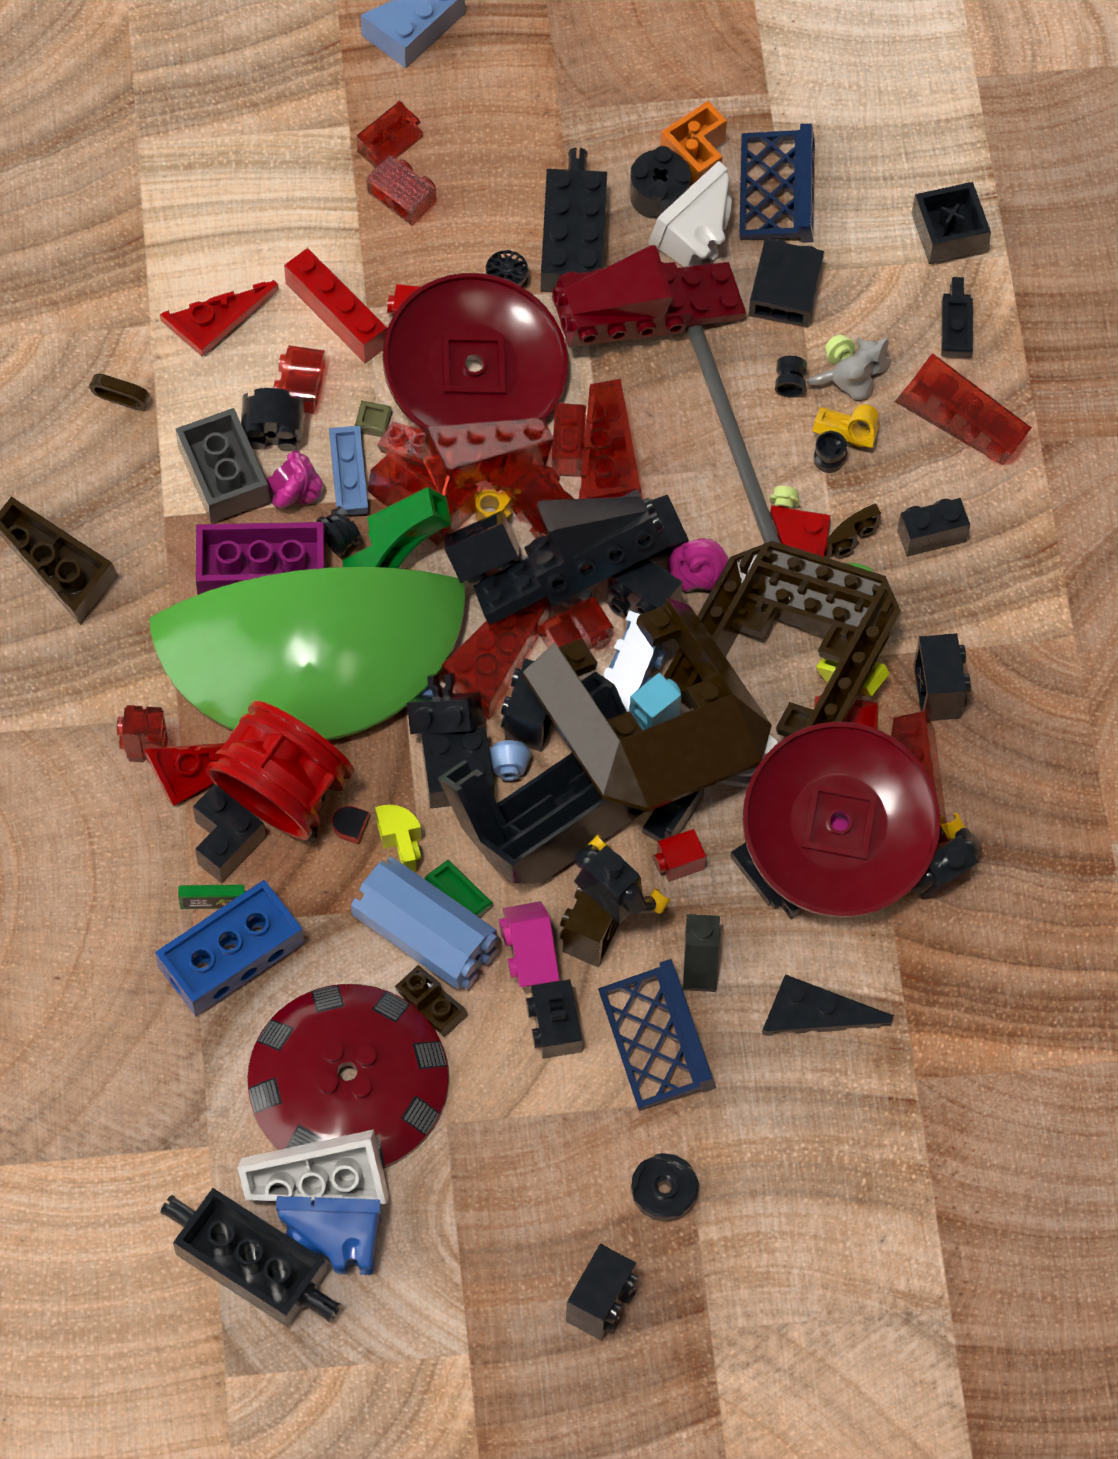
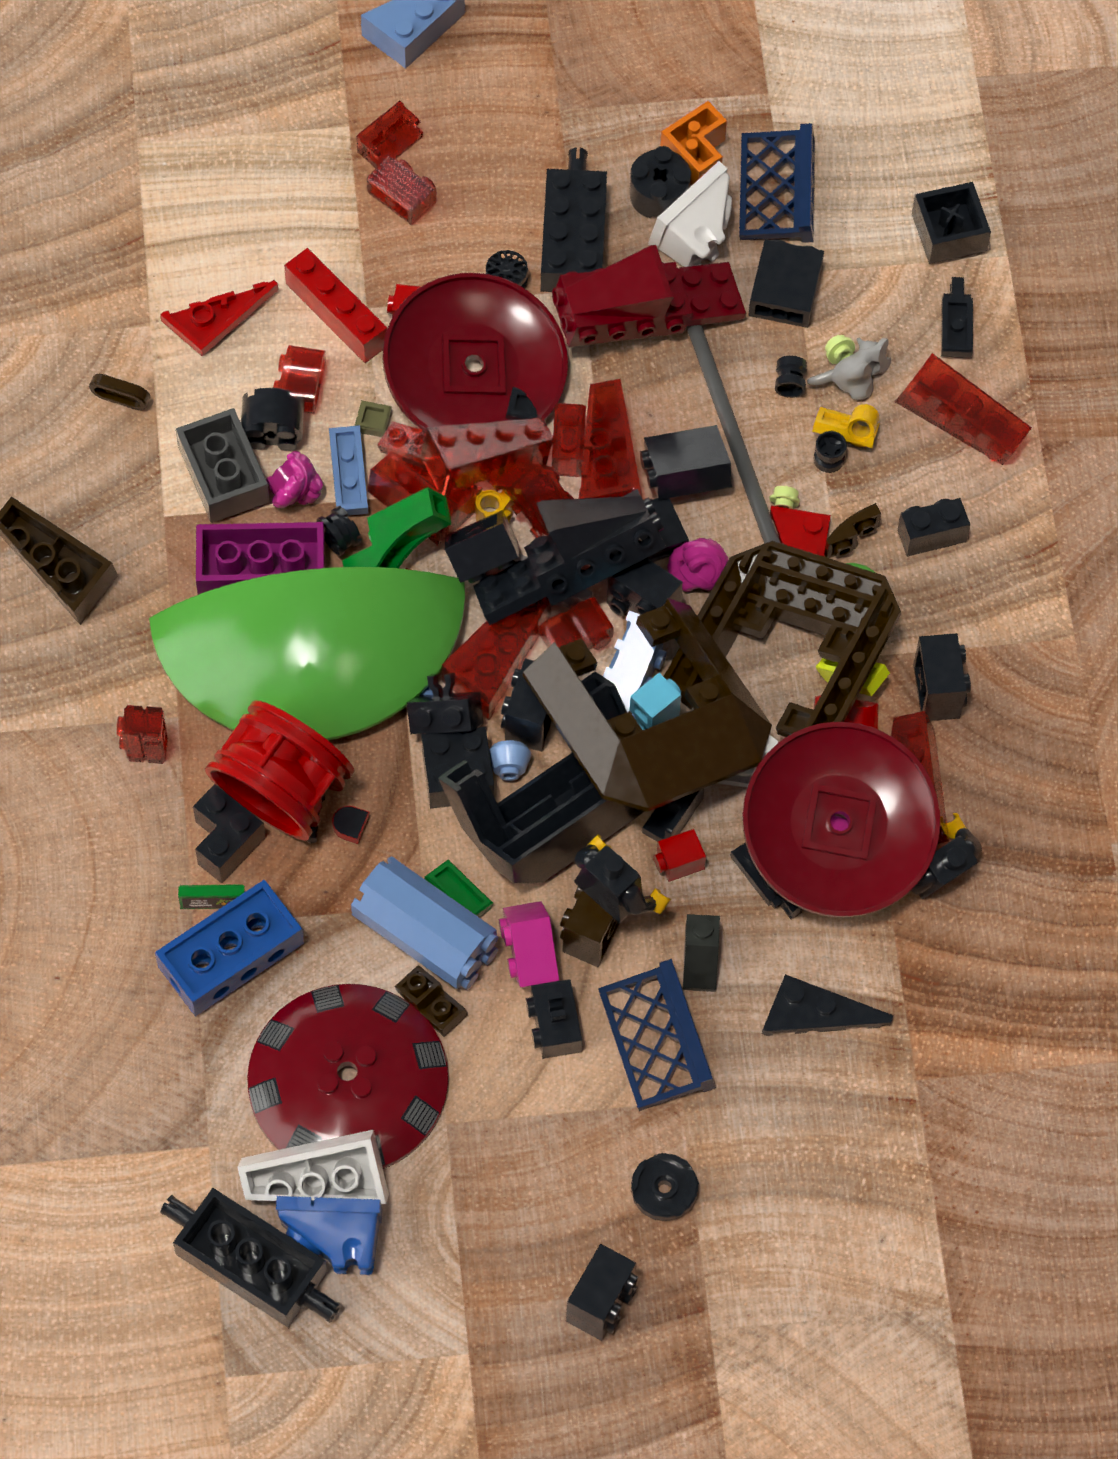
(182, 769): red wing -> none
(399, 829): neon yellow brick -> none
(520, 406): none -> black tile
(686, 462): none -> black brick

